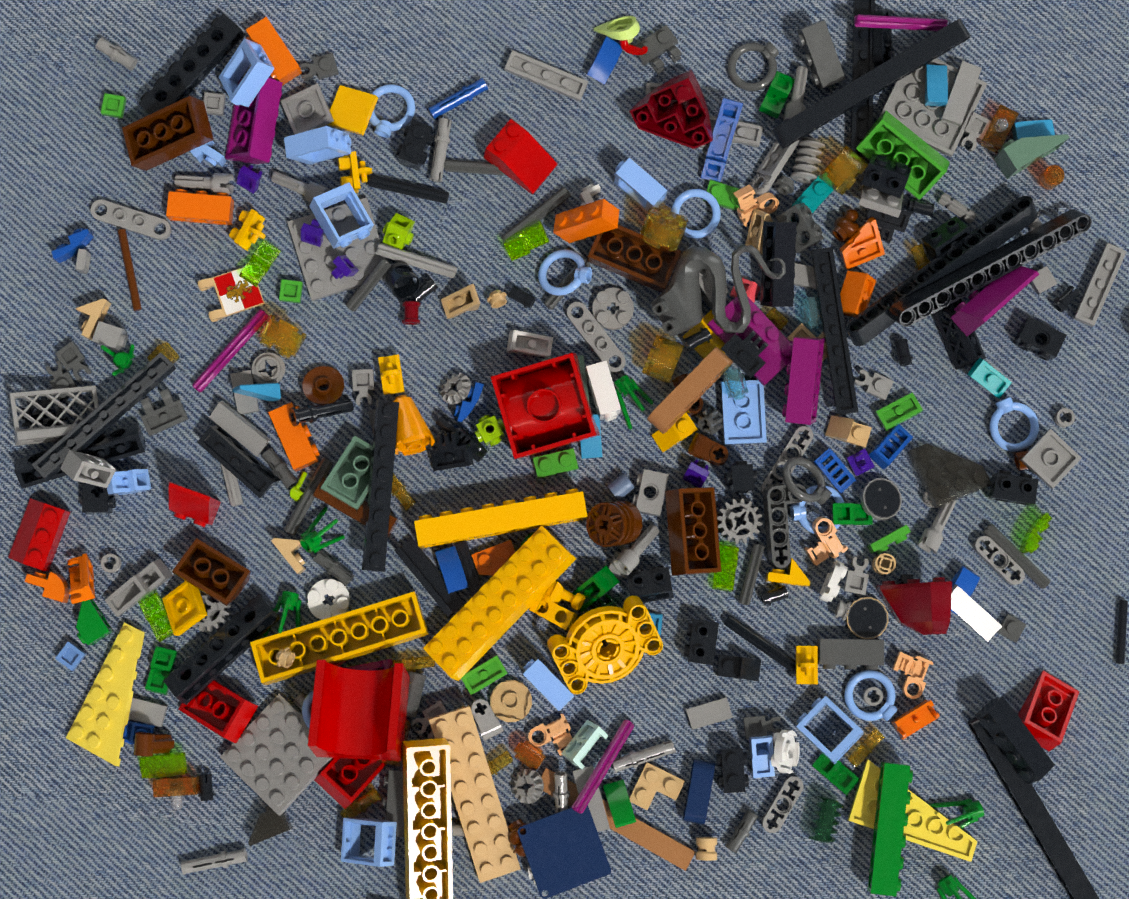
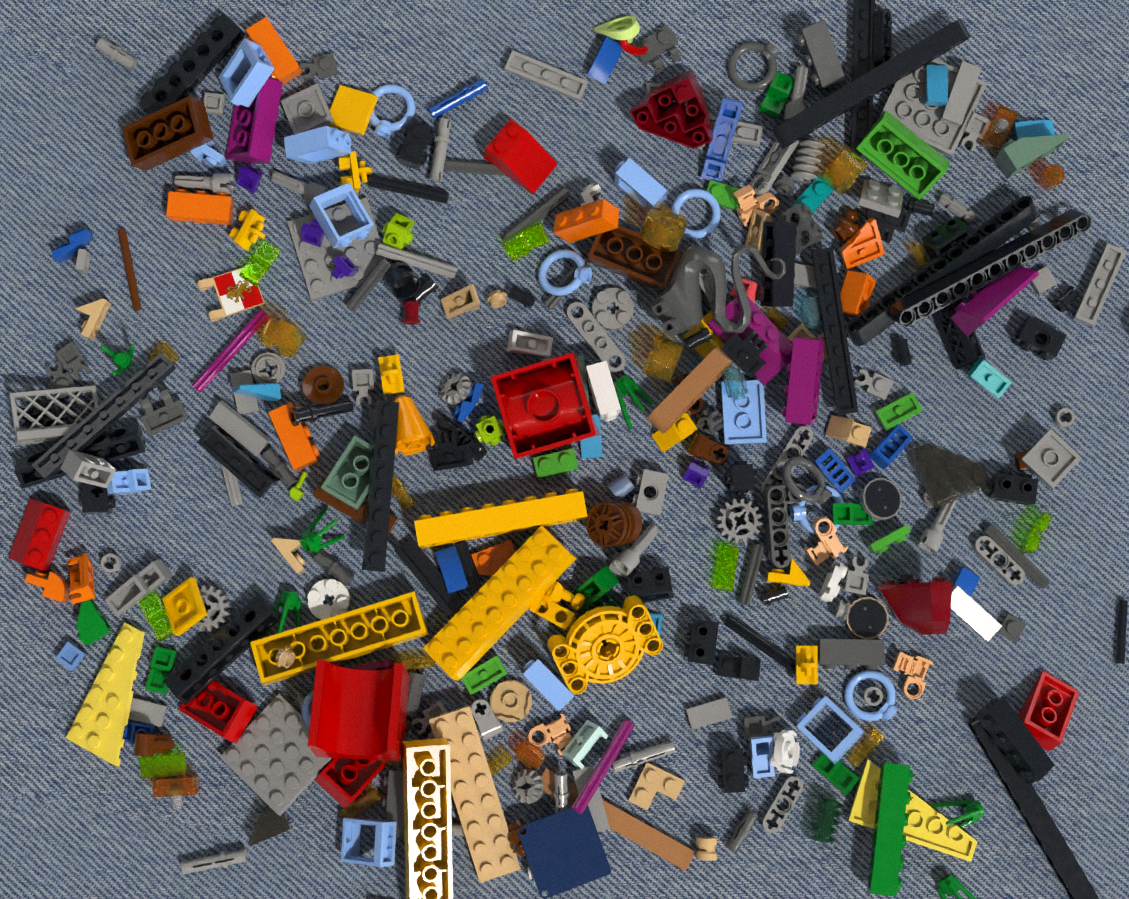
(110, 336): light grey brick -> none
(113, 105): bright green plate -> none
(130, 219): light grey plate -> none
(192, 504): red slope -> none
(206, 789): black pin -> none
(212, 572): reddish brown slope -> none
(291, 291): bright green plate -> none
(307, 497): dark grey axle -> none
(619, 803): green slope -> none
(693, 531): reddish brown brick -> none
(699, 791): dark blue beam -> none
(884, 567): tan wheel -> none
(886, 175): black brick -> none
(895, 22): magenta axle -> none
(915, 719): orange hinge -> none
(1005, 406): light blue piece -> none

